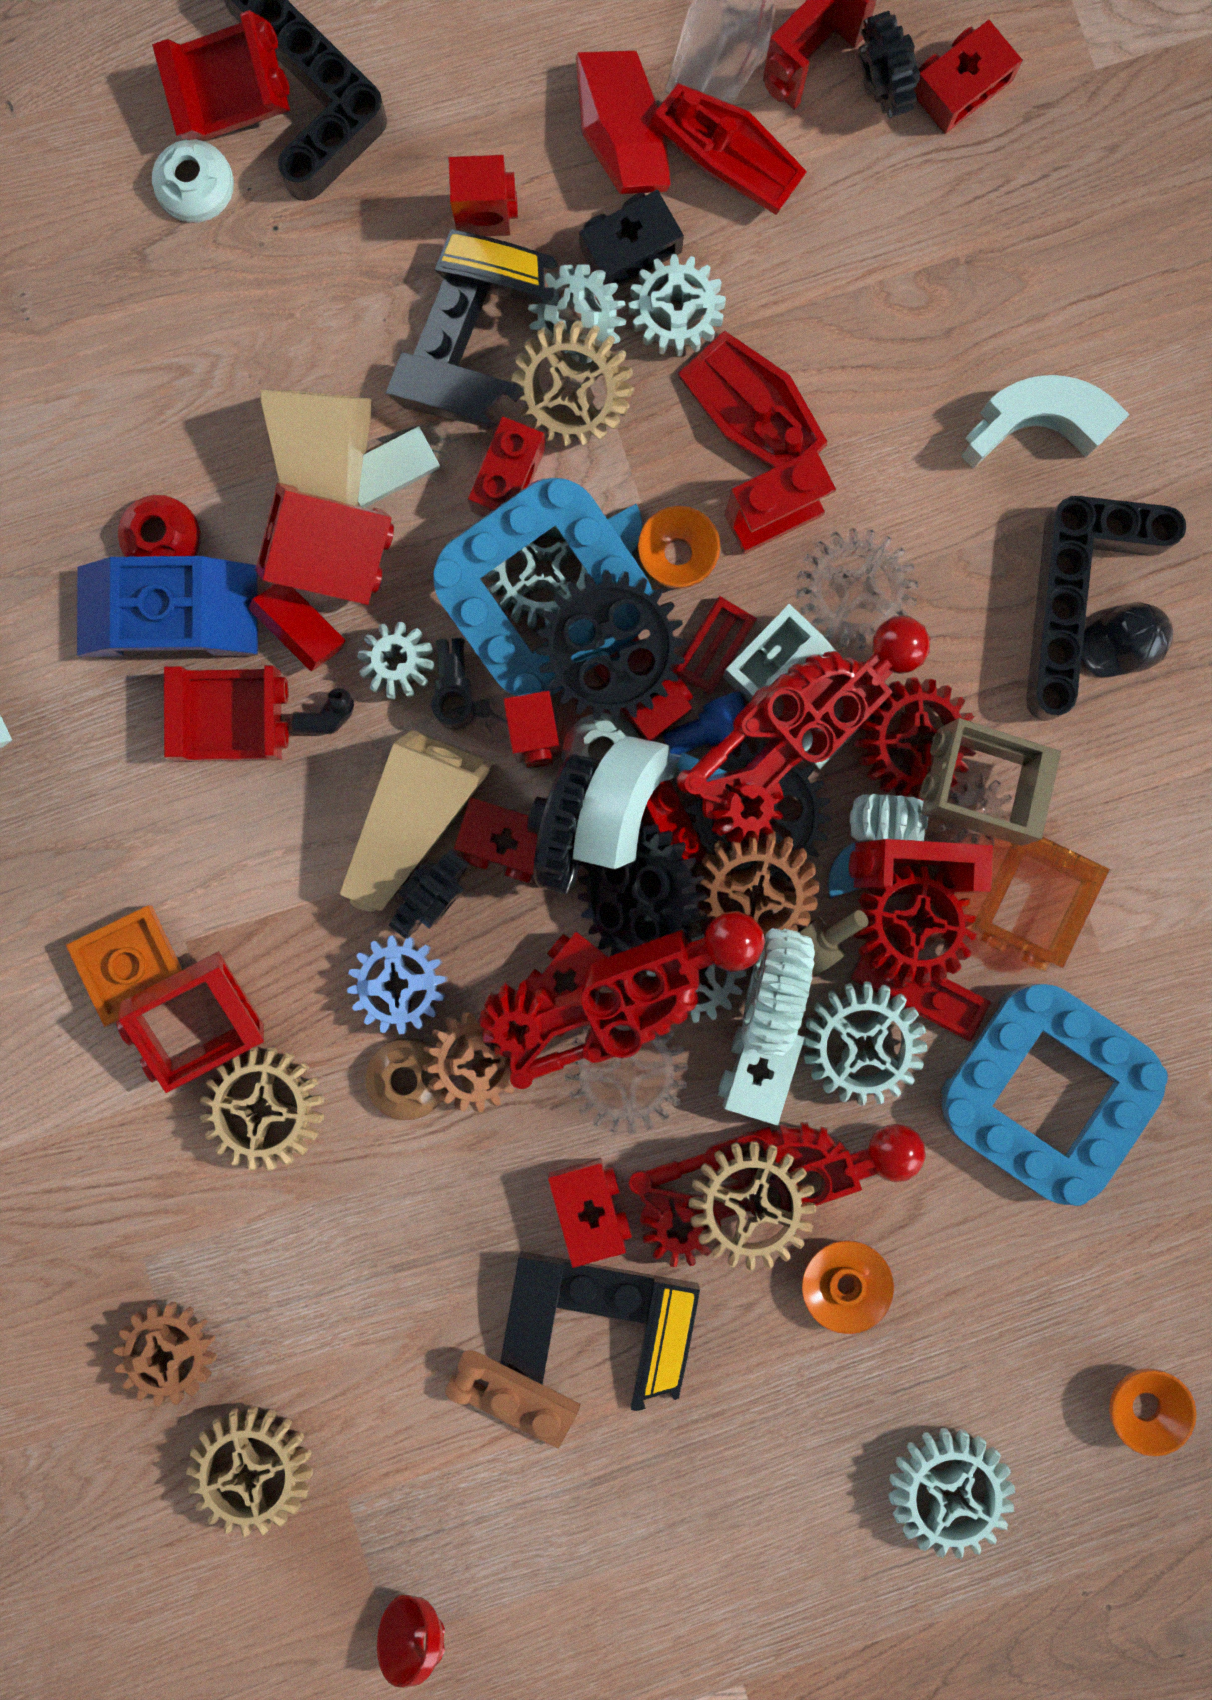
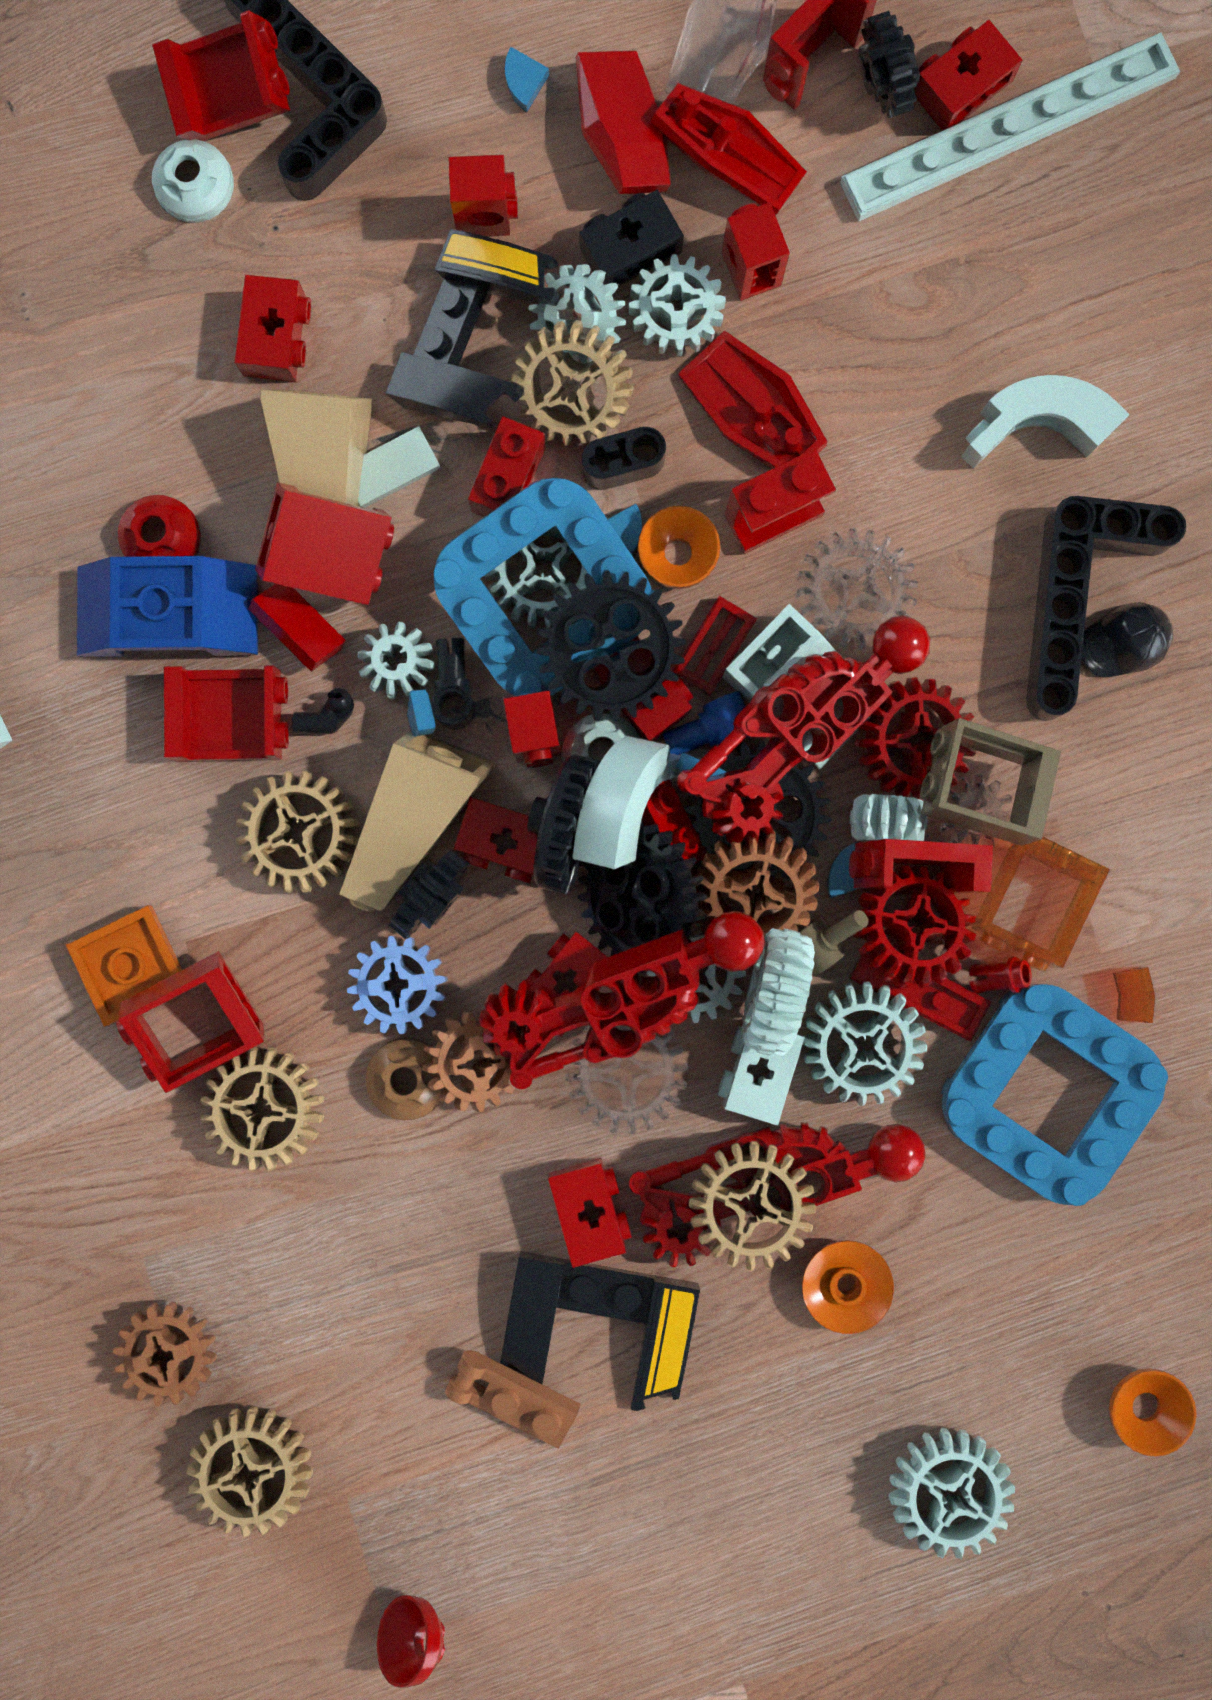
(263, 305): none -> red brick
(279, 797): none -> tan gear
(420, 713): none -> dark azure tile
(524, 78): none -> dark azure tile
(609, 449): none -> black beam
(754, 250): none -> red brick
(1009, 126): none -> light aqua tile
(1011, 975): none -> red pin
(1135, 995): none -> clear orange piece

